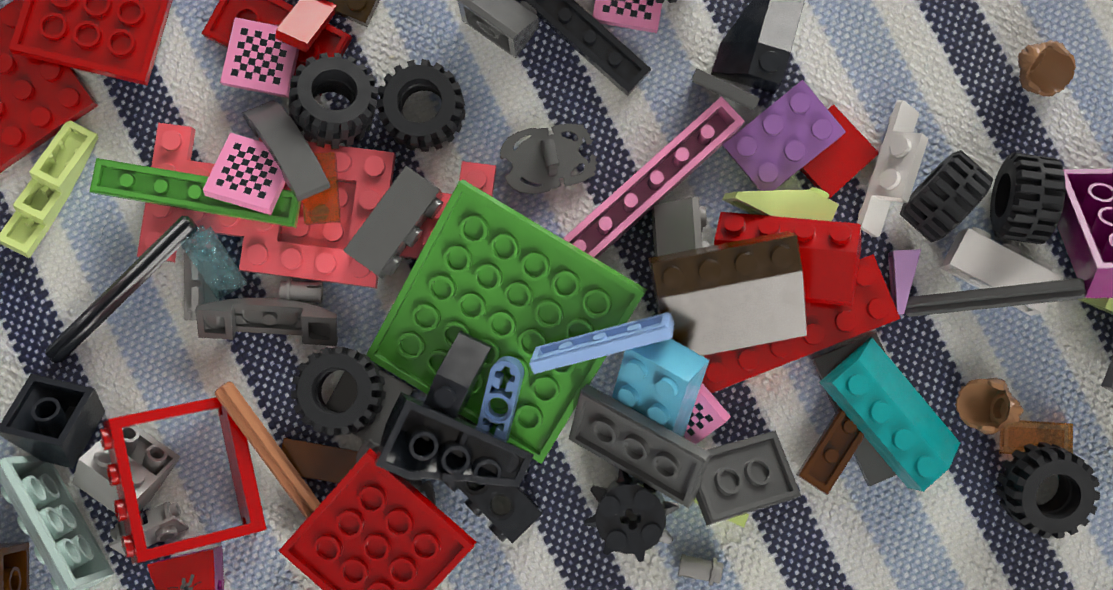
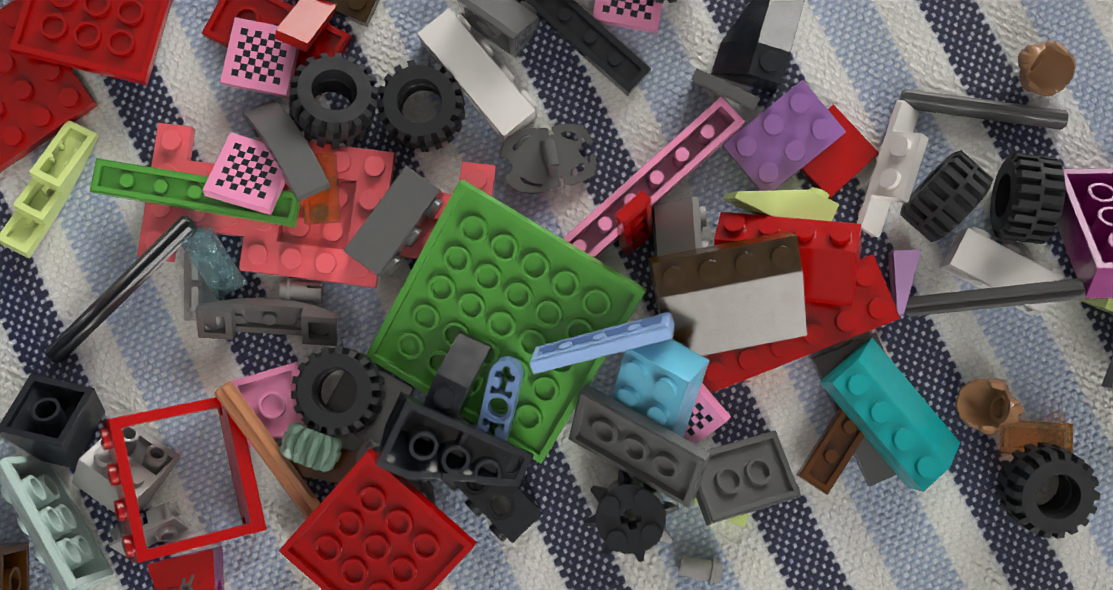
(270, 398): none -> bright pink tile
(310, 447): none -> sand green gear
(478, 76): none -> white brick
(634, 223): none -> red tile
(985, 109): none -> dark grey axle

